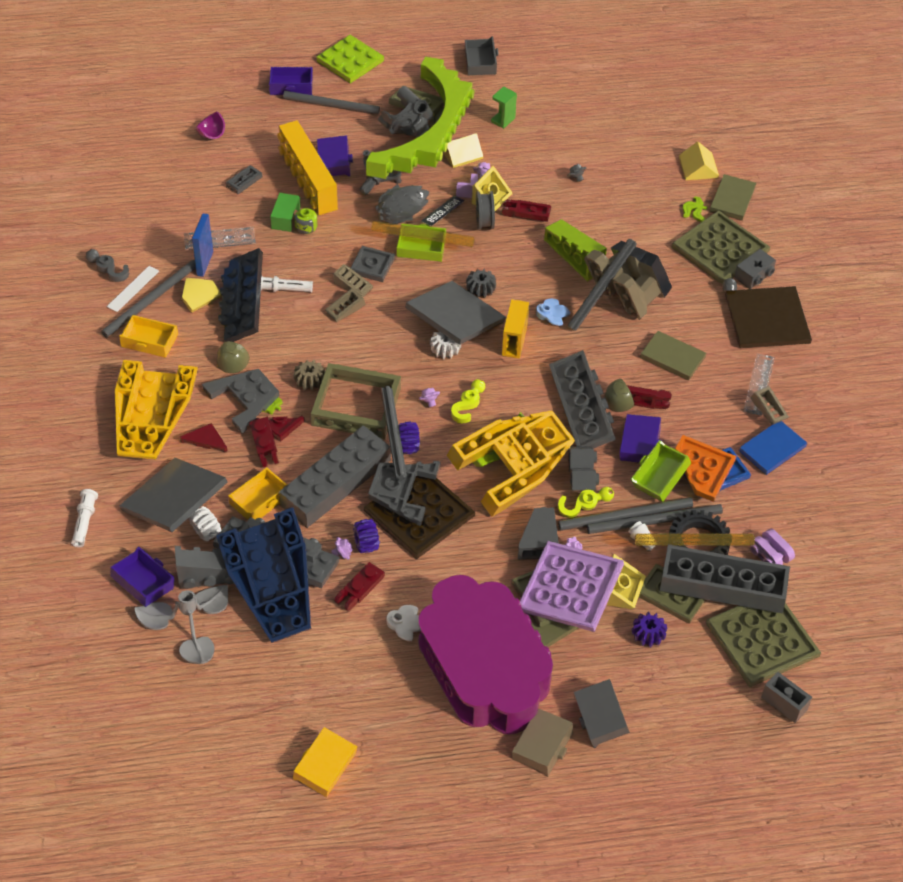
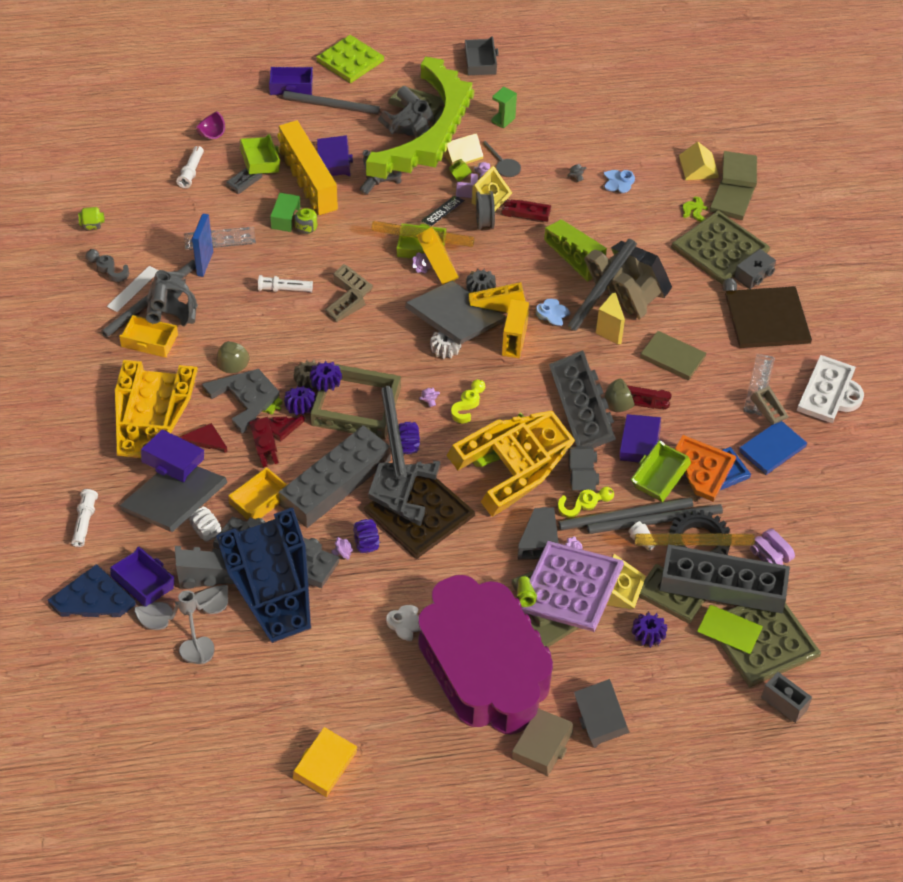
(91, 218): none -> lime head
(91, 596): none -> dark blue plate
(164, 298): none -> dark grey helmet
(171, 455): none -> dark purple container
(188, 172): none -> white pin
(199, 293): light yellow slope -> none
(241, 296): black plate -> none
(260, 155): none -> lime container
(299, 400): none -> dark purple gear
(325, 376): none -> dark purple gear
(360, 586): dark red hinge -> none
(372, 263): dark grey tile -> none
(401, 203): dark grey head -> none
(421, 263): none -> lavender plant
(437, 255): none -> yellow slope
(460, 170): none -> lime slope
(497, 298): none -> yellow slope
(505, 167): none -> dark grey piece
(525, 592): none -> lime cone
(611, 320): none -> light yellow slope
(619, 180): none -> light blue plate
(730, 629): none -> lime sticker
(739, 169): none -> olive tile
(830, 390): none -> white plate

